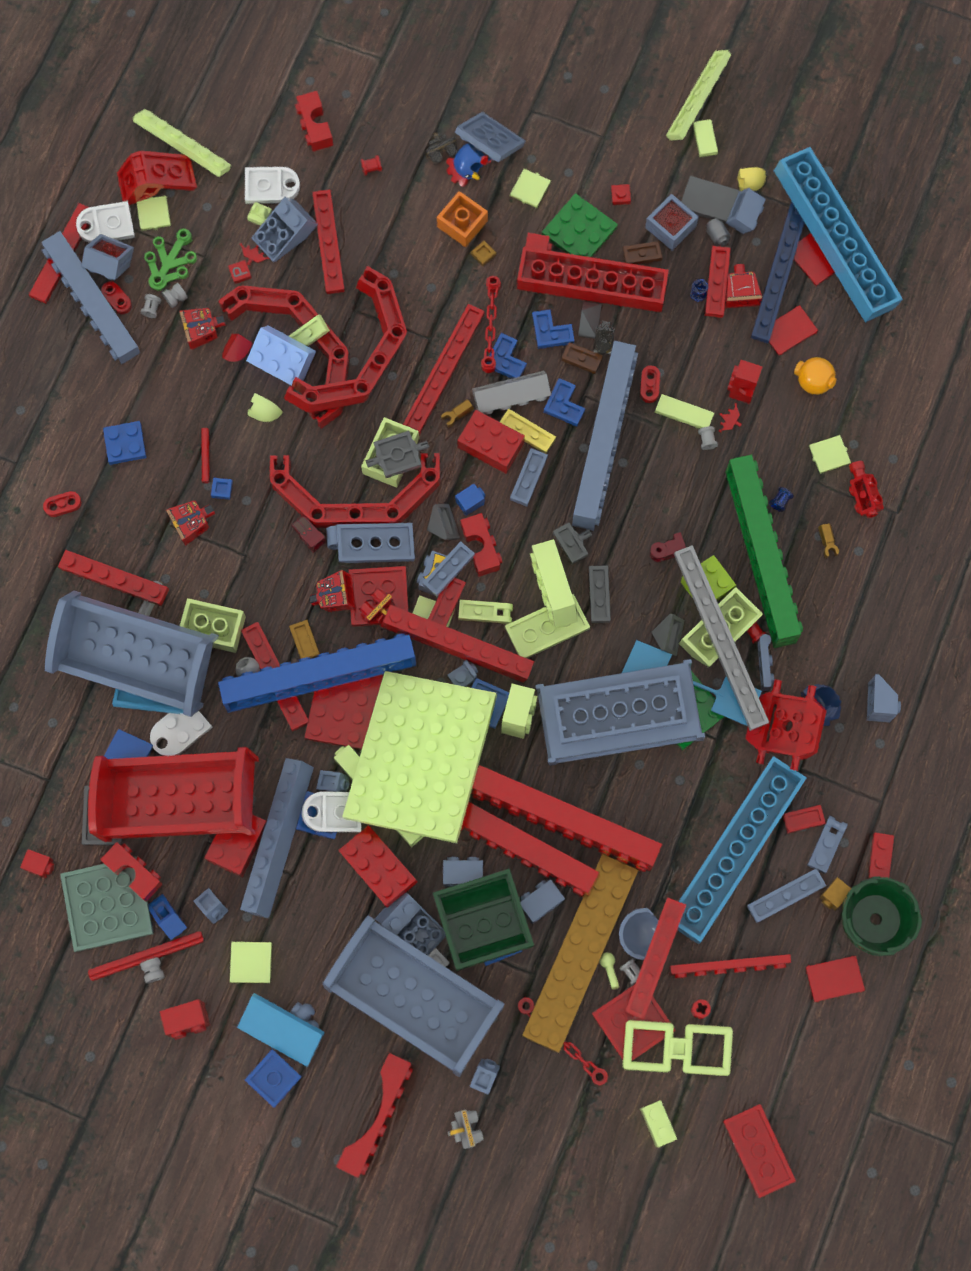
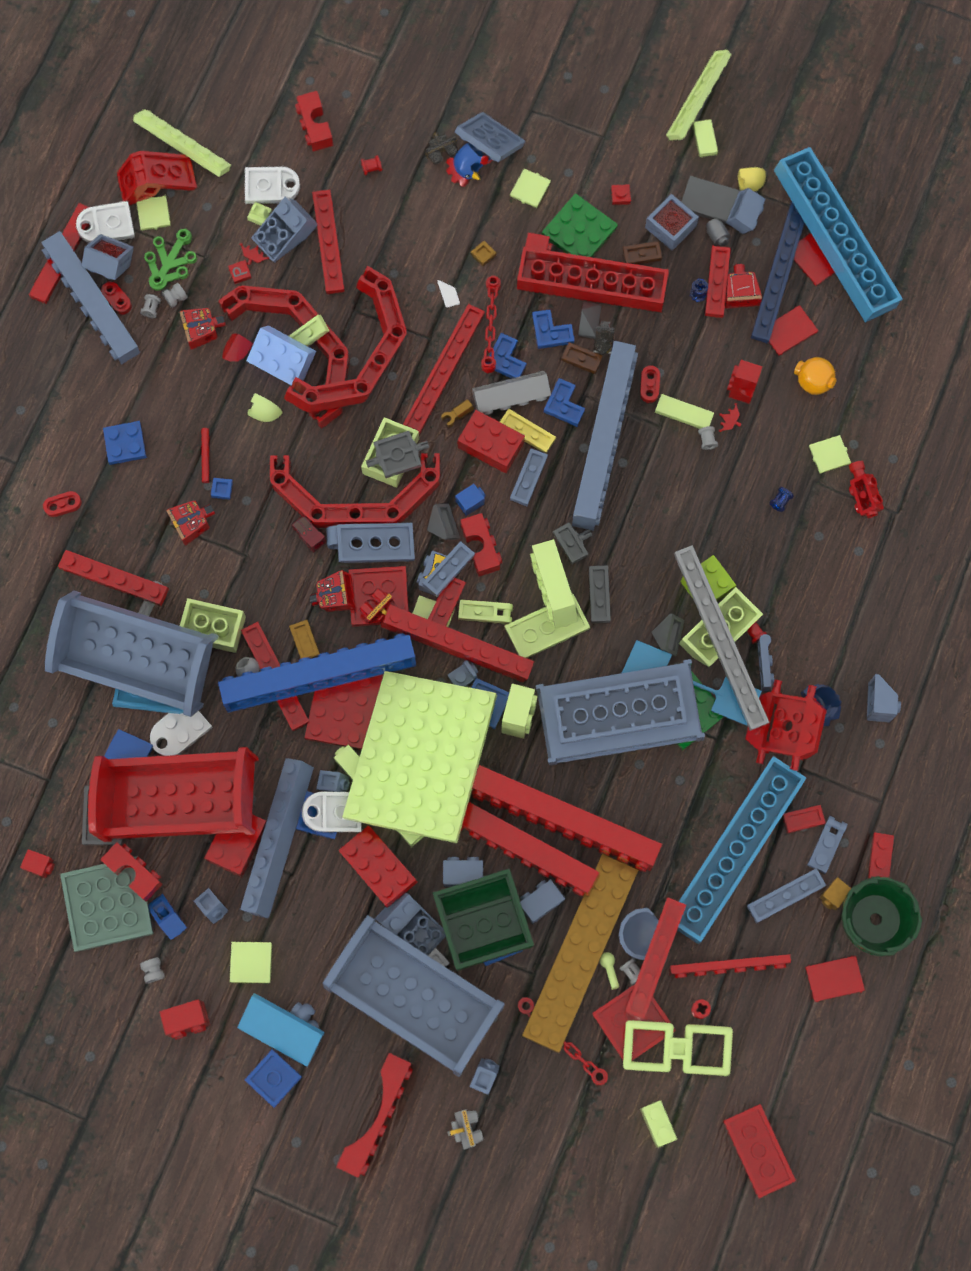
(137, 958): red axle -> none
(449, 294): none -> white sticker
(462, 219): orange brick -> none
(665, 551): dark red leg -> none
(763, 551): green brick -> none
(828, 539): pearl gold bar -> none

